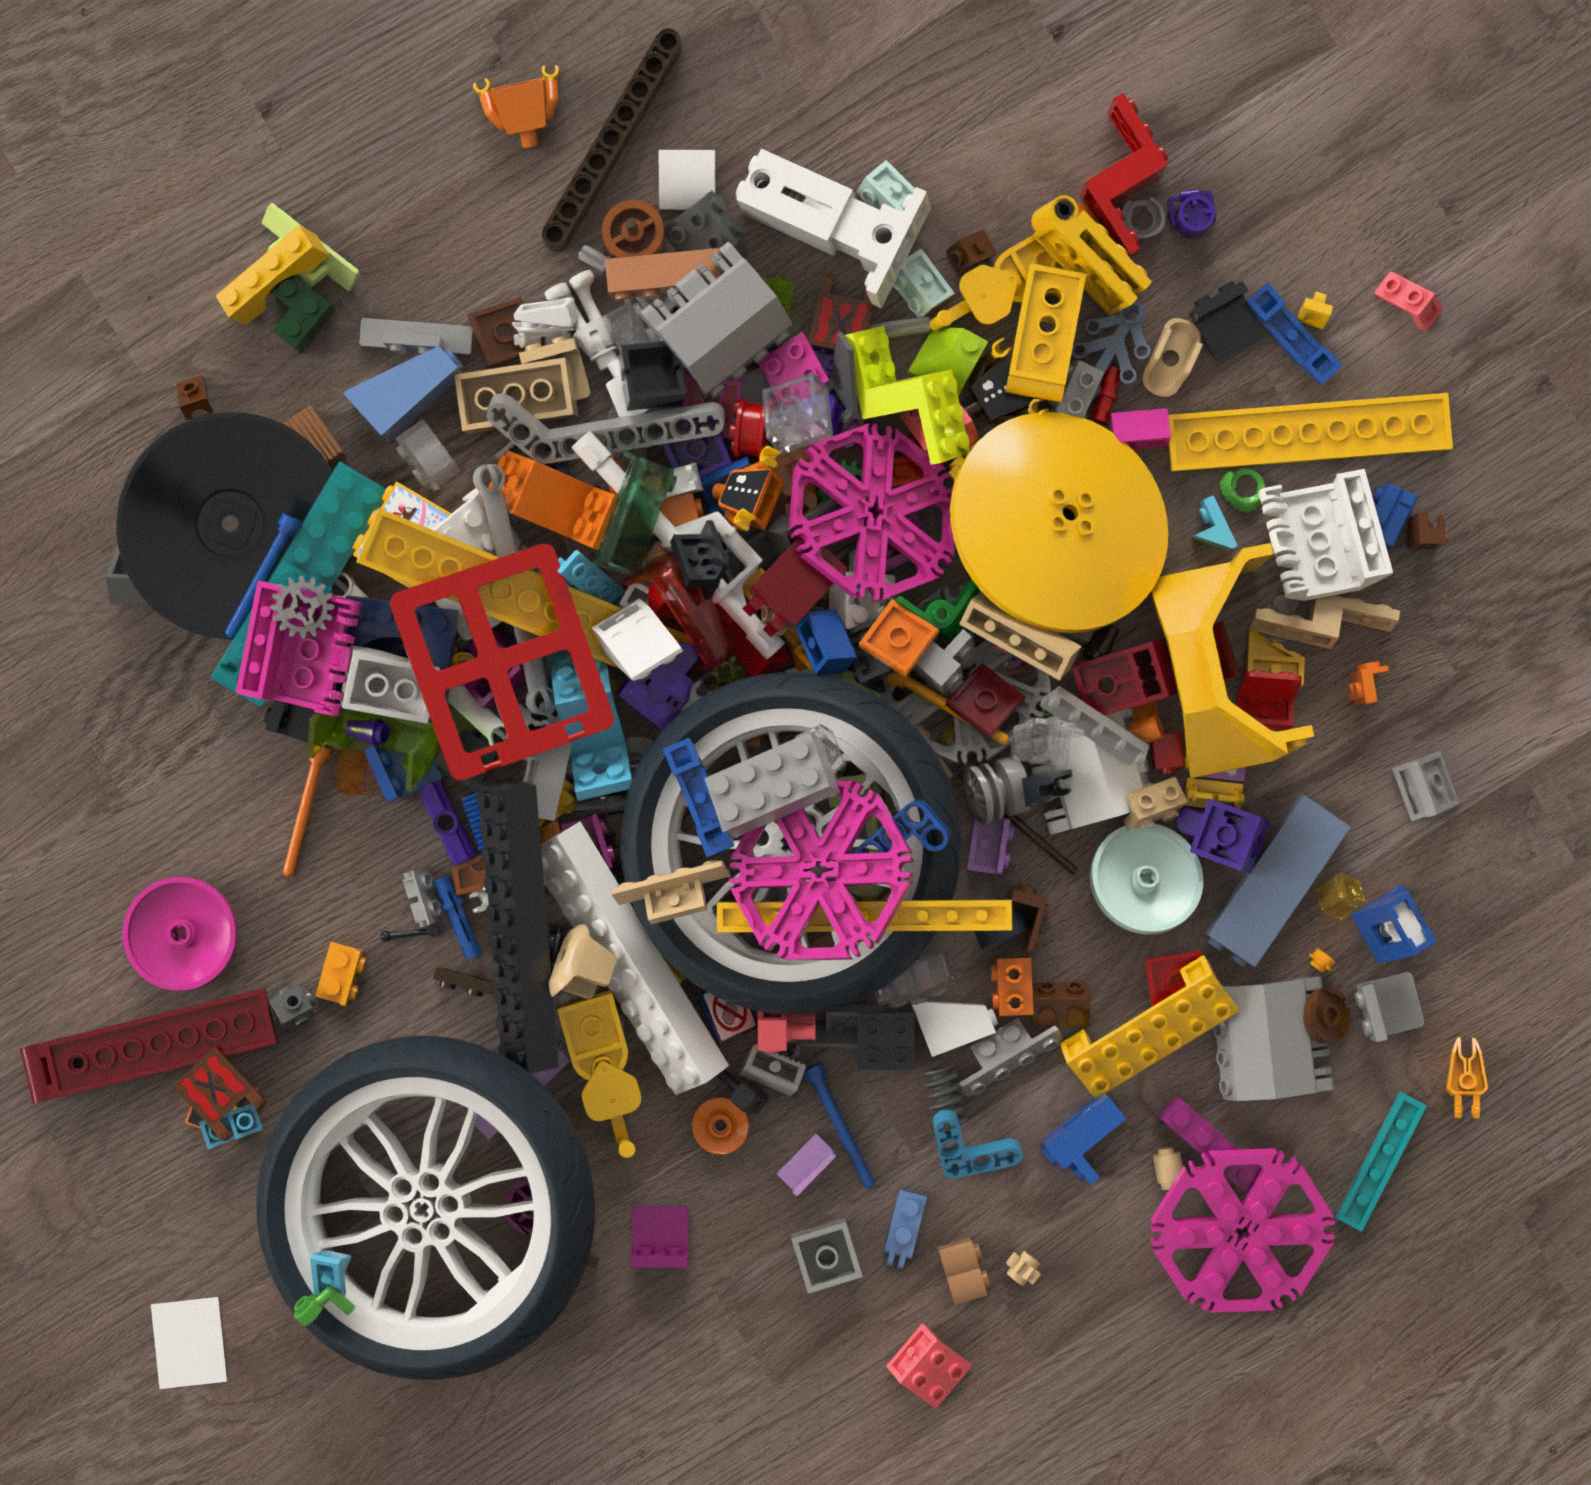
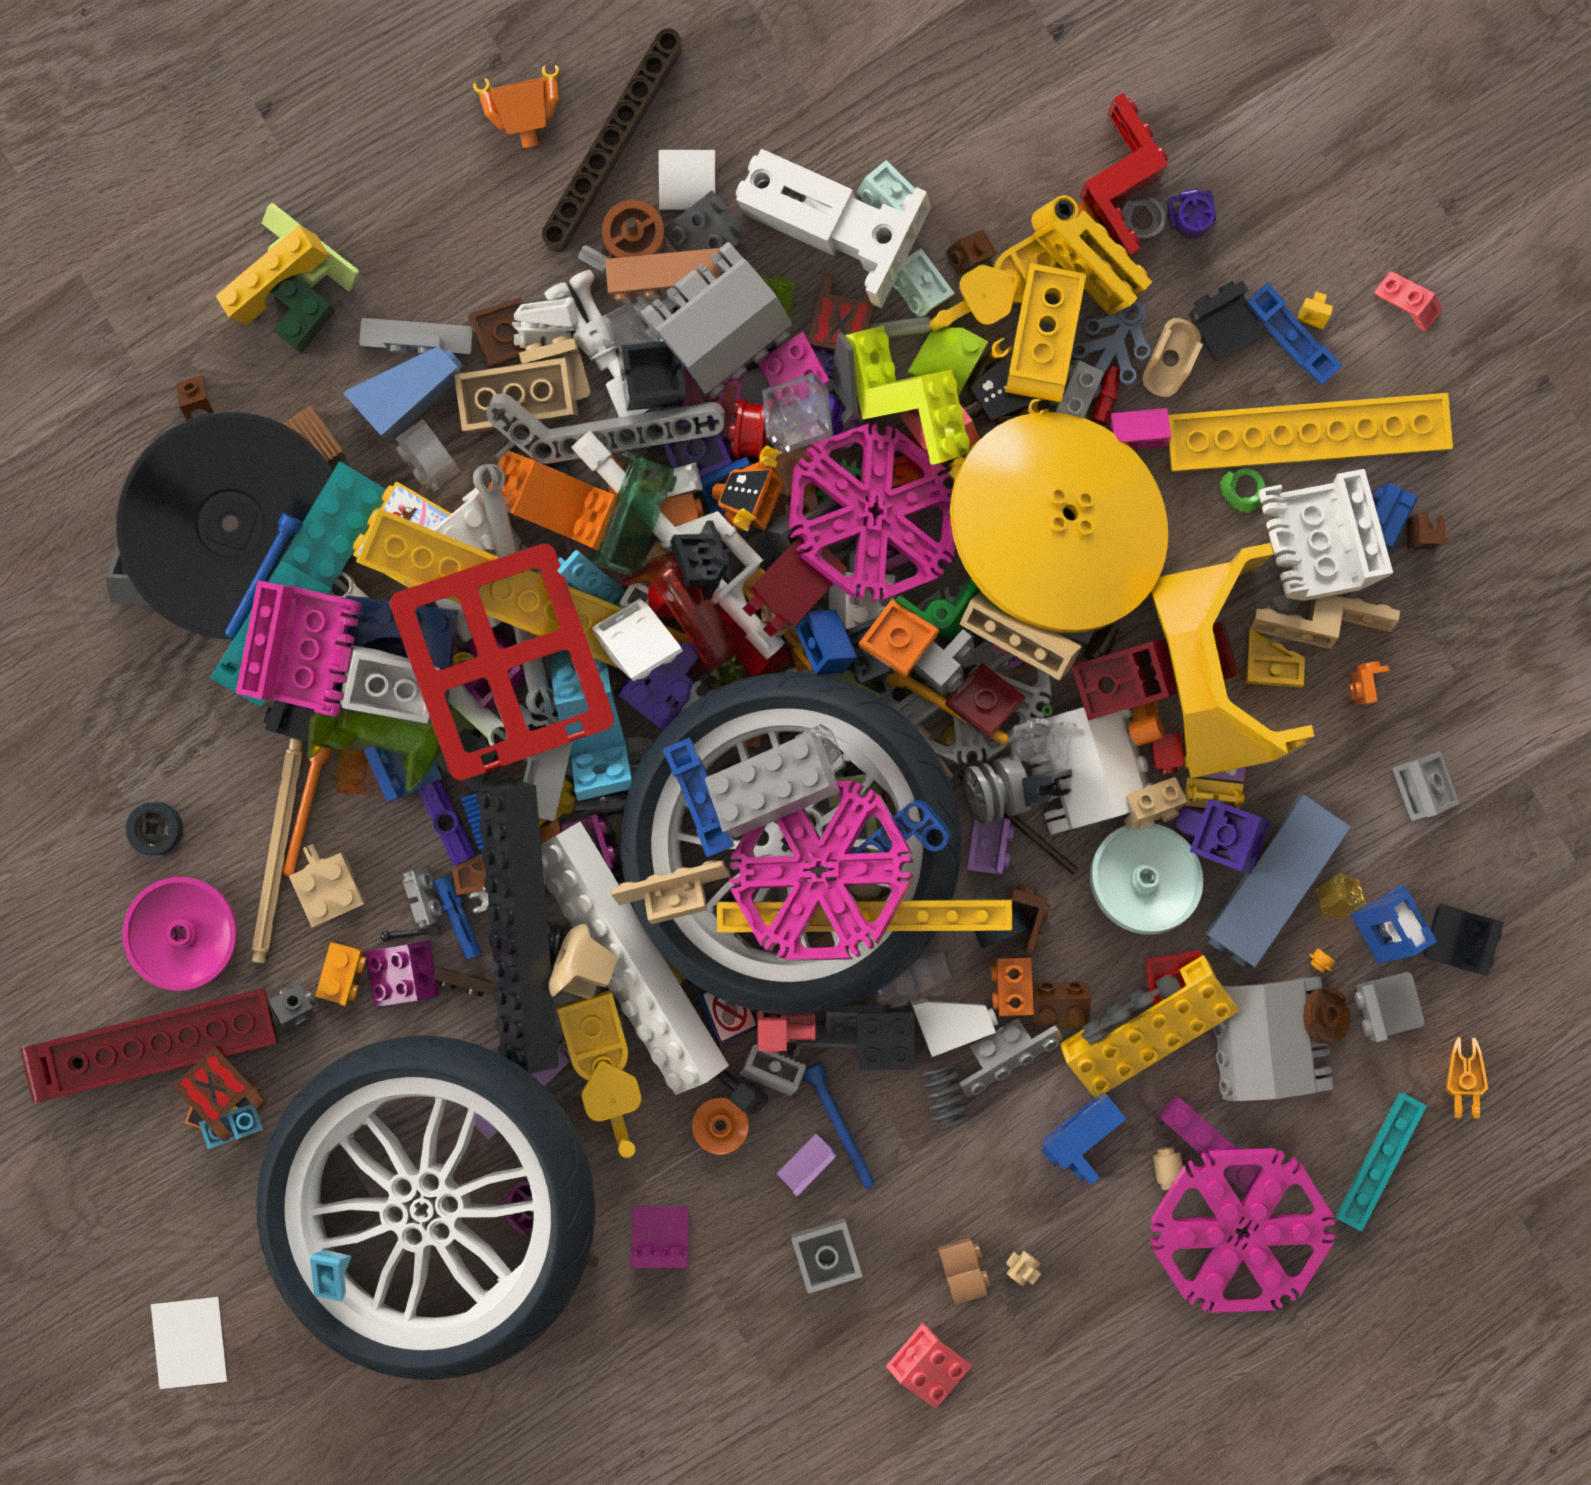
(169, 828): none -> wheel
(277, 850): none -> tan piece
(289, 612): light grey gear -> none
(310, 1307): bright green plate -> none
(326, 887): none -> tan plate
(370, 731): dark purple cone -> none
(401, 973): none -> magenta bracket
(904, 1226): medium blue hinge -> none
(960, 1155): dark azure beam -> none
(1096, 726): light grey hinge -> none
(1138, 999): none -> dark grey plant
(1219, 533): medium azure slope -> none
(1269, 697): red bracket -> none
(1464, 939): none -> black bracket

